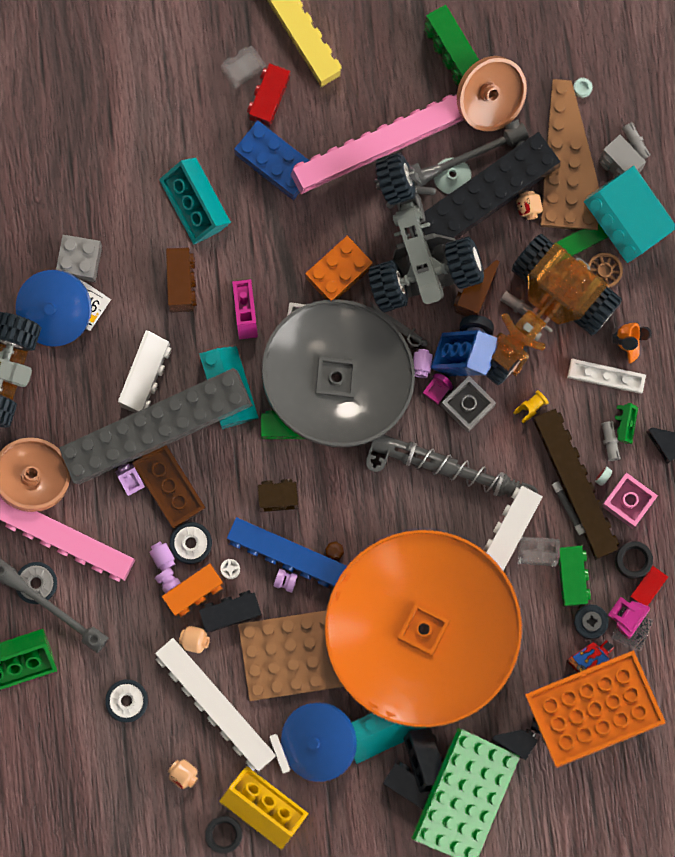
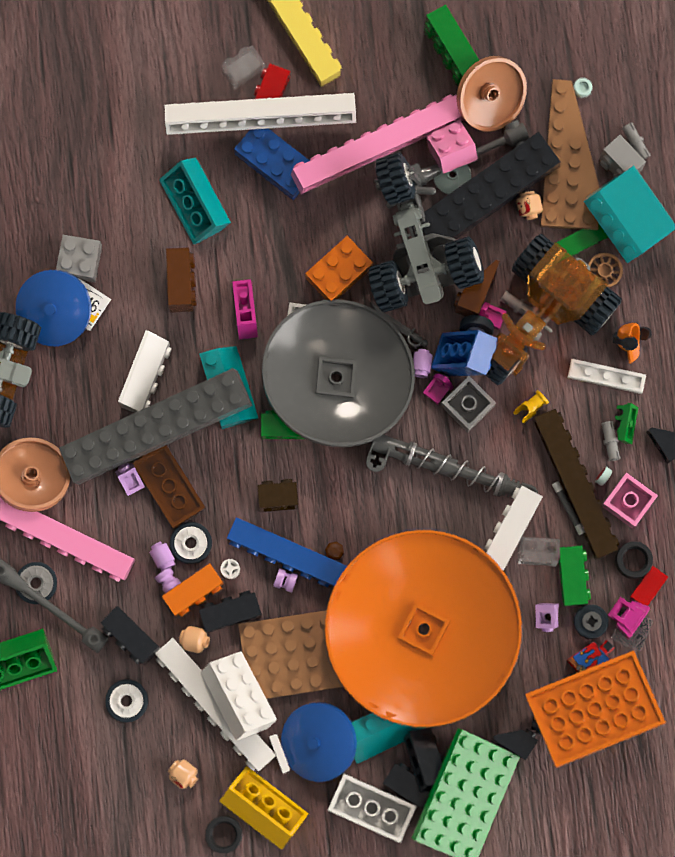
(129, 636): none -> black brick
(238, 696): none -> white brick
(260, 113): none -> white brick
(372, 808): none -> white brick
(451, 147): none -> bright pink brick
(492, 313): none -> dark pink tile
(541, 621): none -> lavender brick

